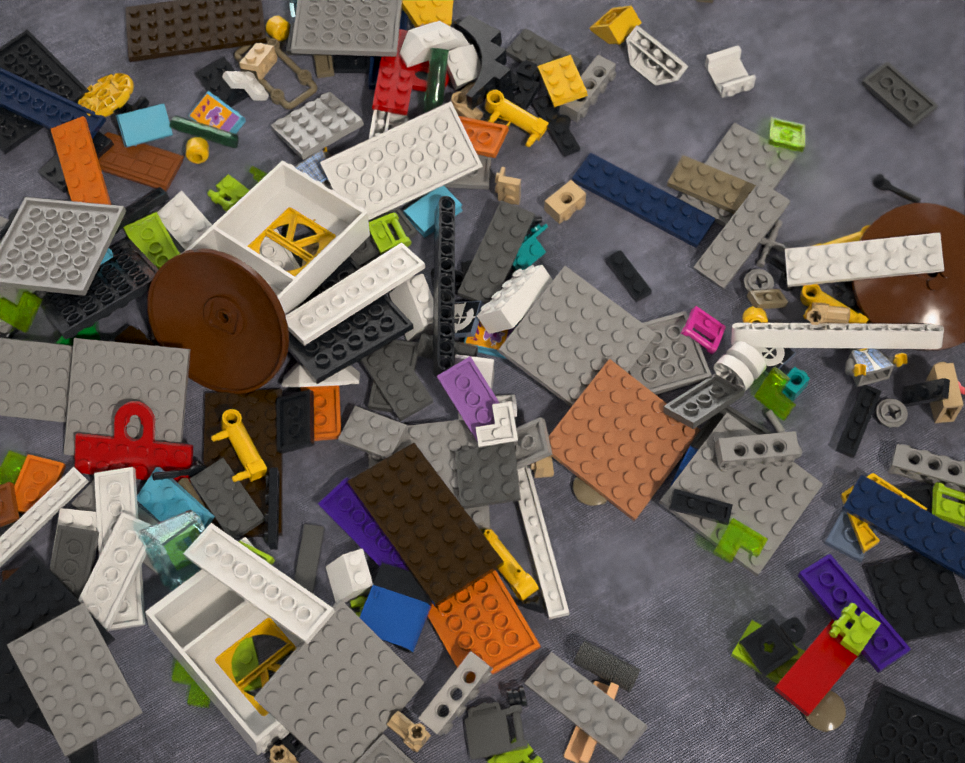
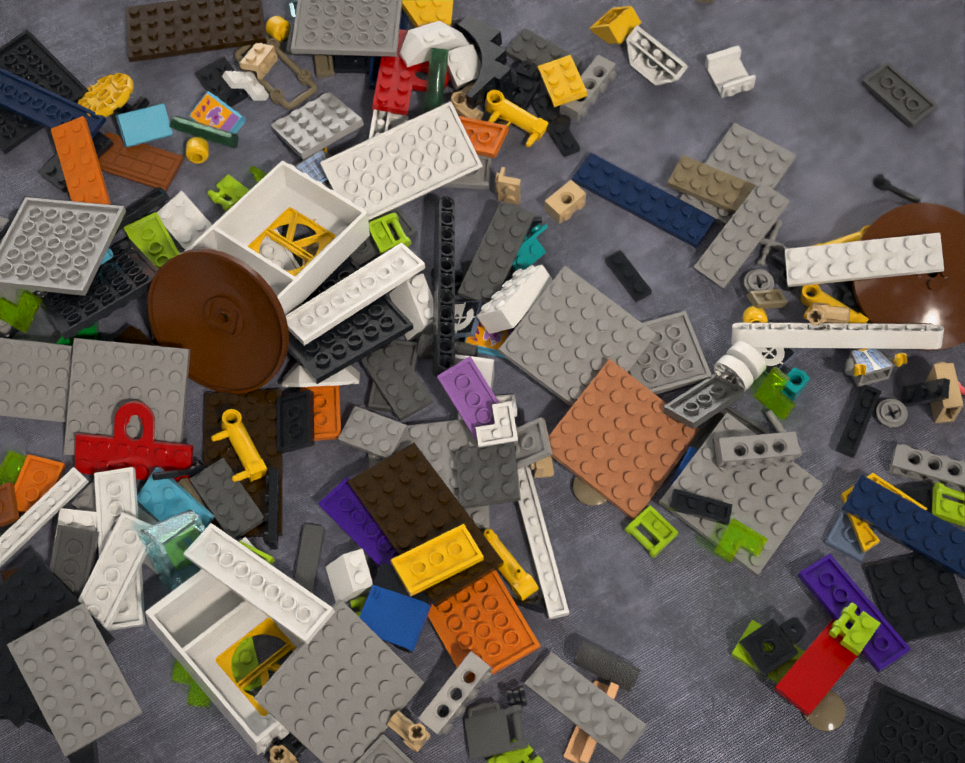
(422, 212): medium azure piece -> none
(437, 560): none -> yellow plate
(656, 526): none -> lime plate
(707, 326): dark pink plate -> none
(786, 134): clear neon green plate -> none

